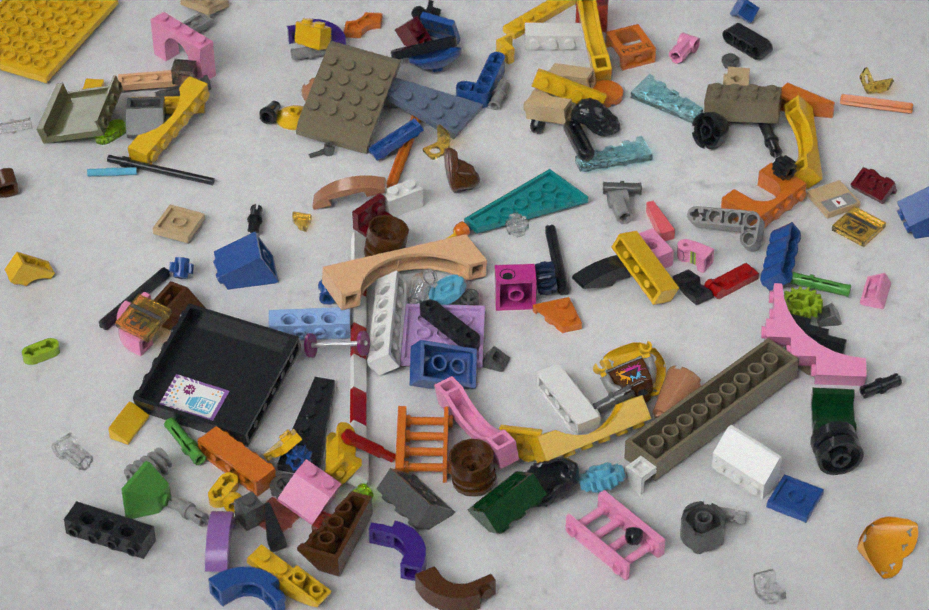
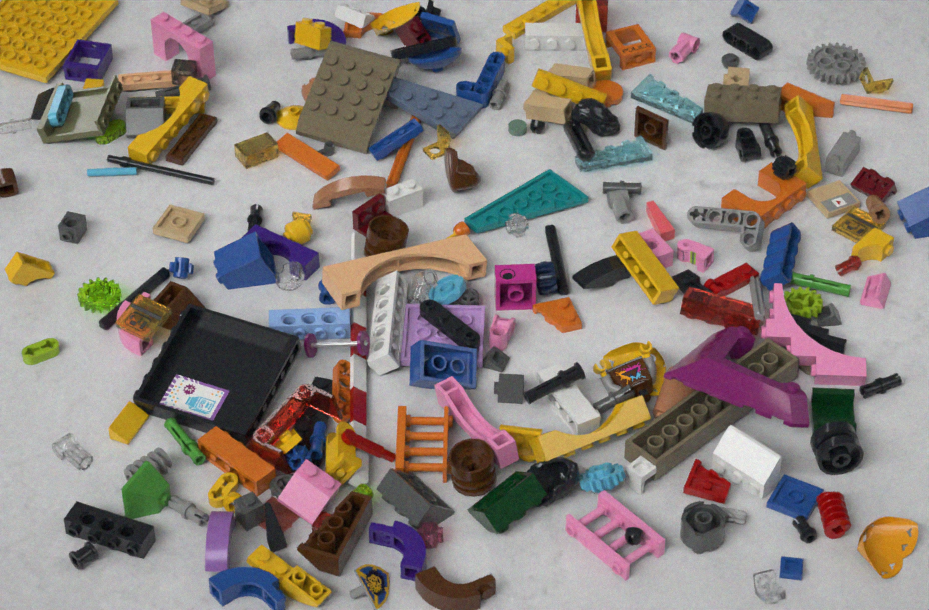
(41, 103): none -> black slope
(60, 105): none -> medium azure beam
(72, 227): none -> dark grey brick
(80, 71): none -> dark purple window
(83, 555): none -> black bush
(99, 295): none -> clear neon green gear
(191, 139): none -> reddish brown tile
(256, 150): none -> clear yellow brick
(284, 417): none -> clear red windscreen
(288, 249): none -> dark purple arch
(290, 277): none -> clear hair
(298, 231): none -> yellow head
(307, 156): none -> orange tile
(318, 440): none -> blue pin
(338, 390): none -> orange beam
(353, 15): none -> white slope
(374, 583): none -> shield
(399, 15): none -> yellow piece
(431, 534): none -> clear pink gear
(501, 332): none -> bright pink piece
(510, 388): none -> dark grey brick
(517, 127): none -> sand green tile
(563, 379): none -> black pin
(651, 127): none -> reddish brown slope
(706, 484): none -> red wing
(710, 371): none -> magenta wedge
(719, 310): none -> clear red brick
(747, 144): none -> black piece
(757, 298): none -> light grey axle
(791, 568): none -> blue tile
(807, 533): none -> black pin
(833, 514): none -> red piece
(835, 63): none -> light grey gear
(843, 153): none -> light grey brick
(852, 263): none -> clear red pin
(874, 246): none -> yellow arch
(877, 209): none -> medium nougat axle

